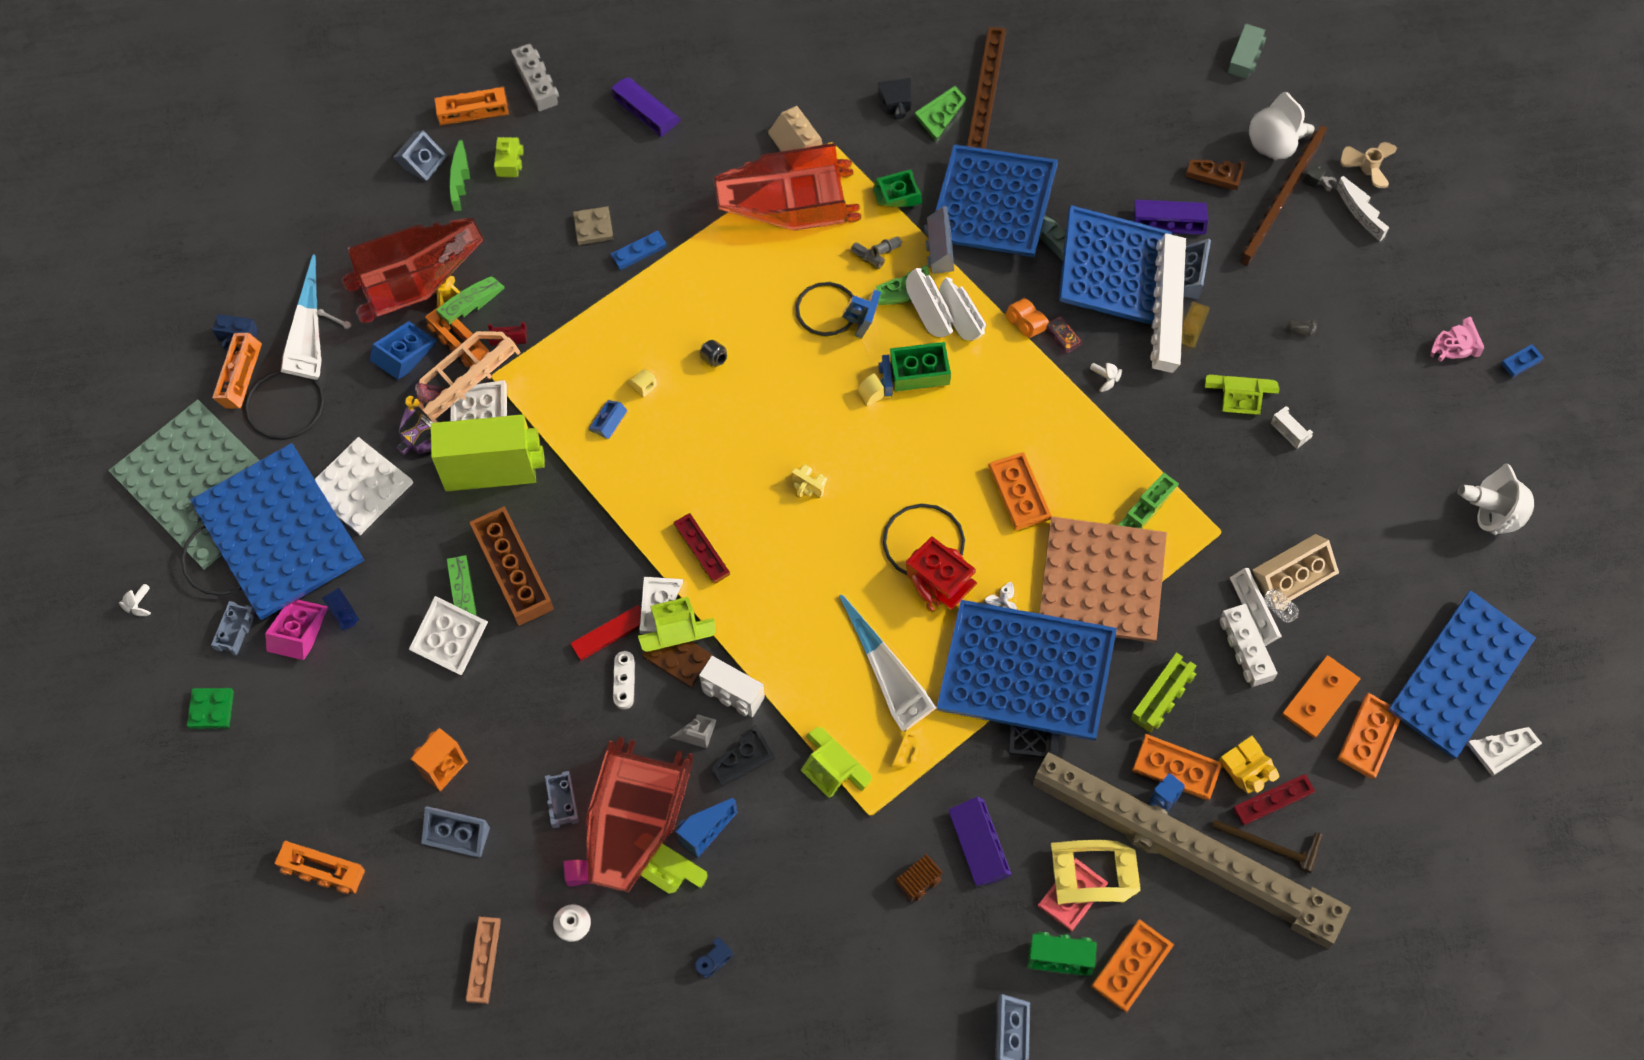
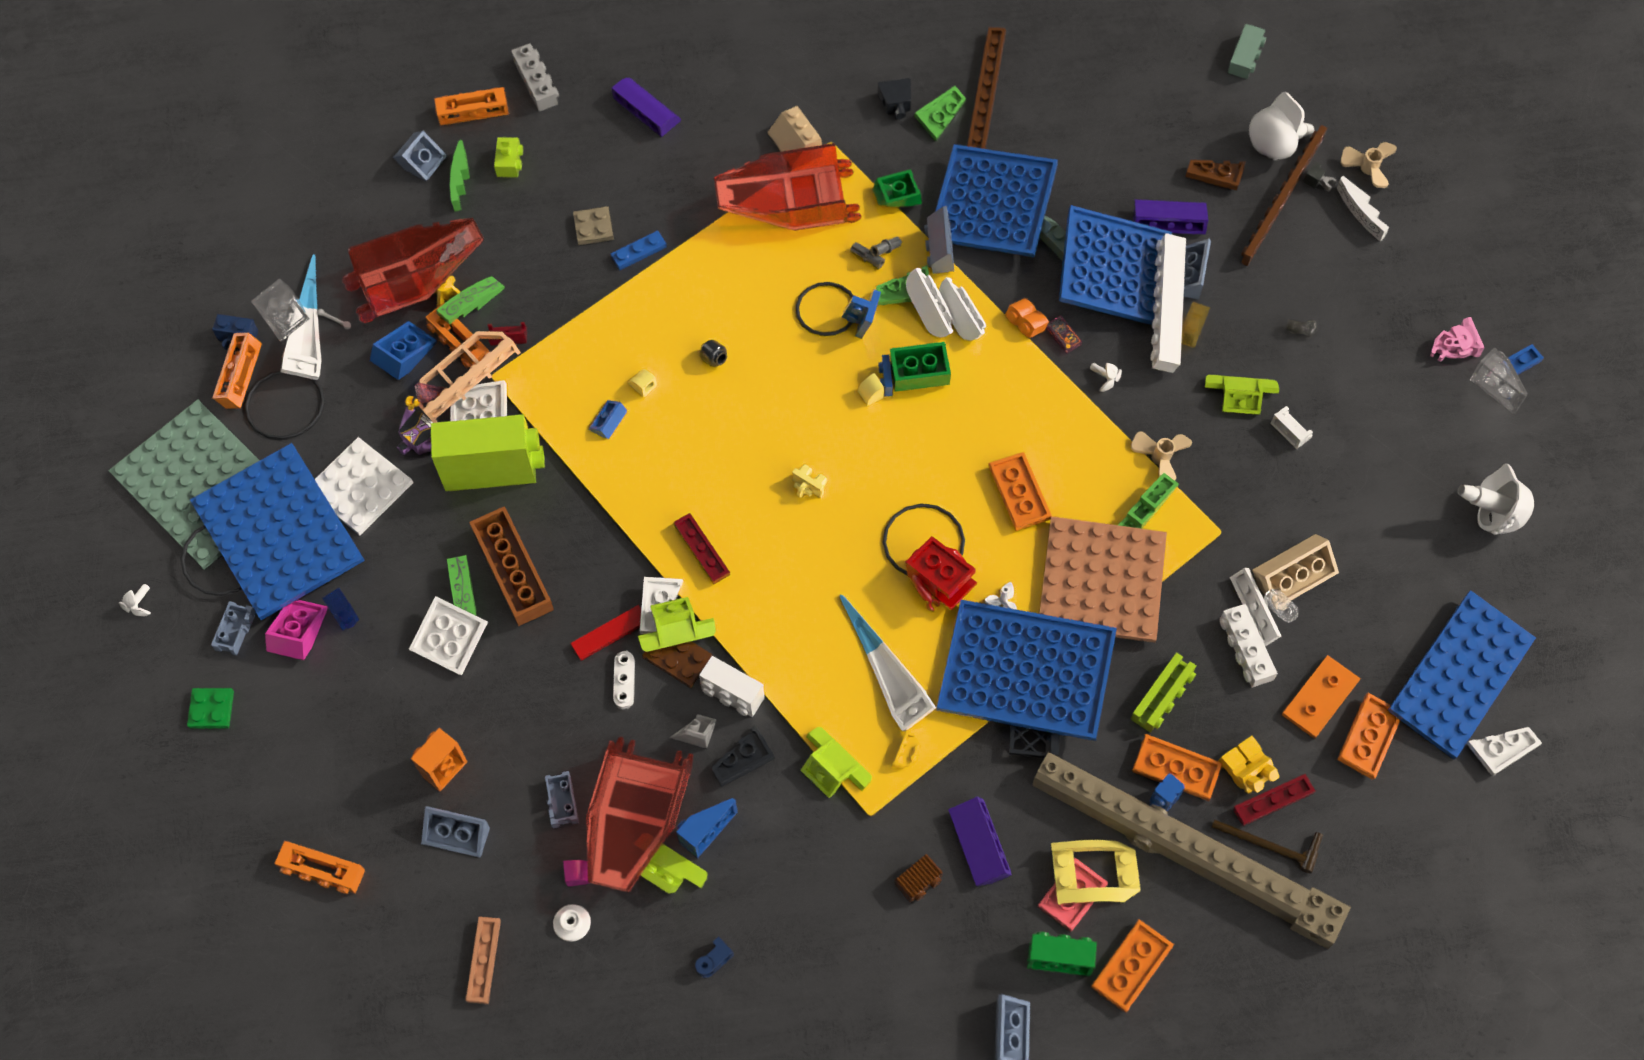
(281, 309): none -> clear slope
(1160, 451): none -> tan piece
(1499, 379): none -> clear slope

